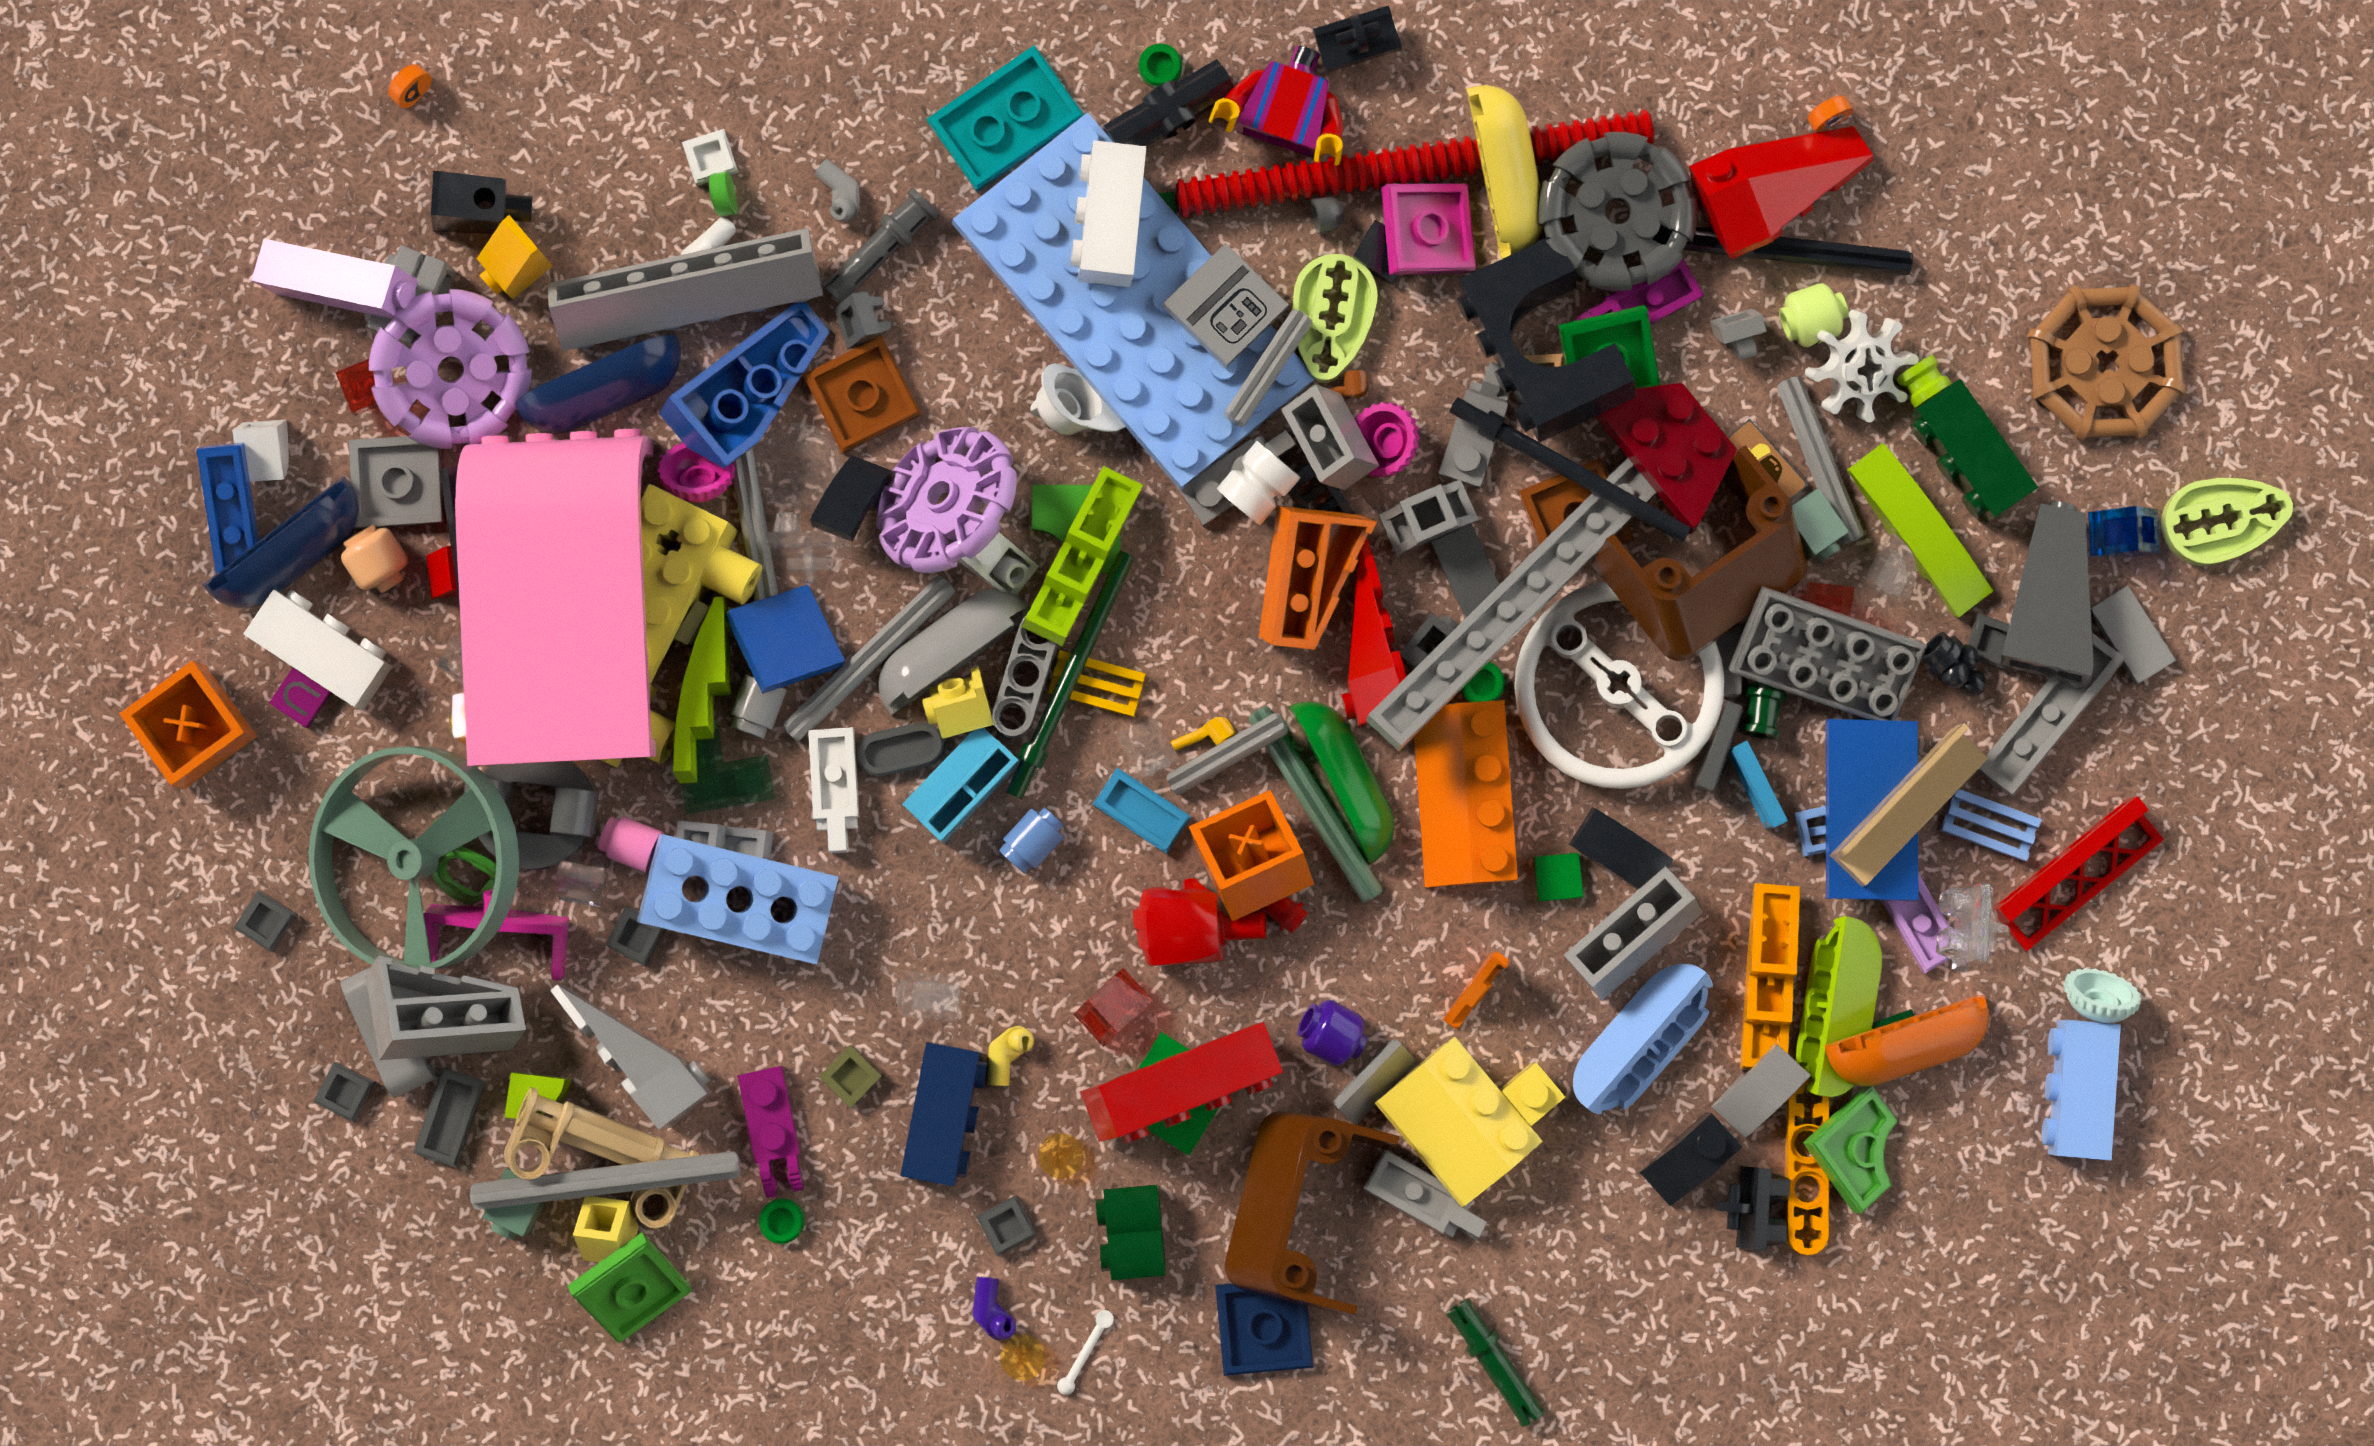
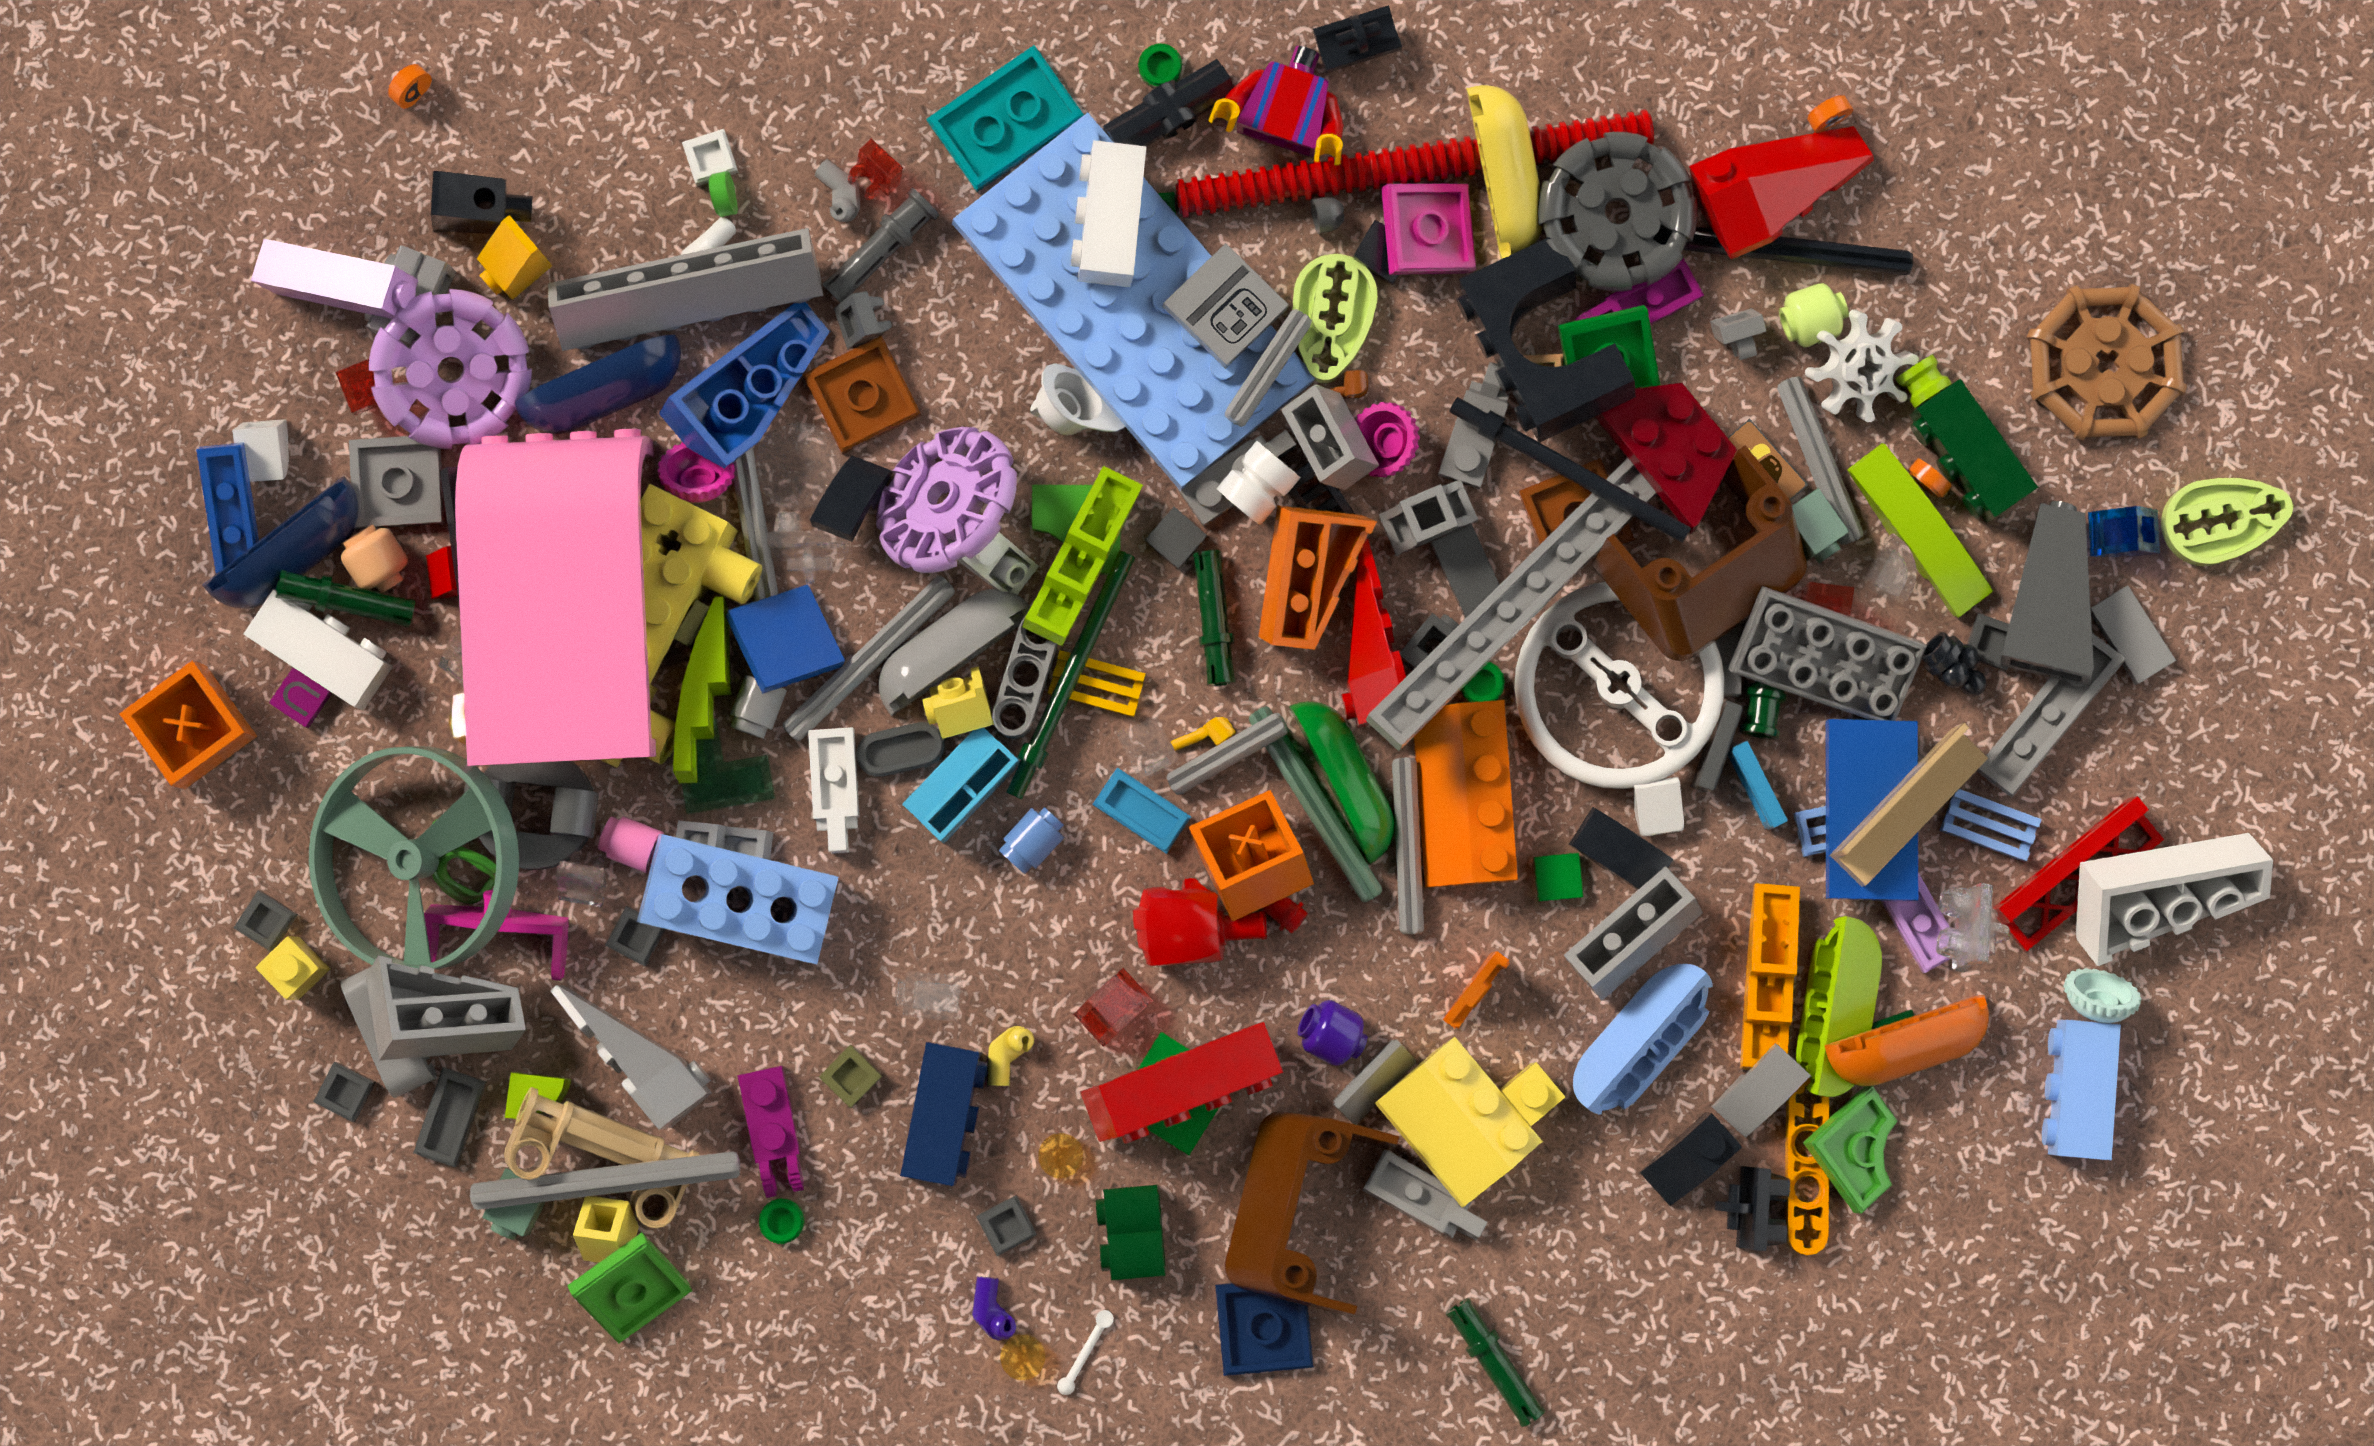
(292, 968): none -> light yellow brick
(352, 600): none -> dark green pin
(878, 167): none -> clear red tile
(1176, 538): none -> dark grey tile
(1215, 626): none -> dark green pin
(1408, 845): none -> light grey axle
(1659, 807): none -> white slope
(1929, 478): none -> orange tile
(2166, 890): none -> white wedge

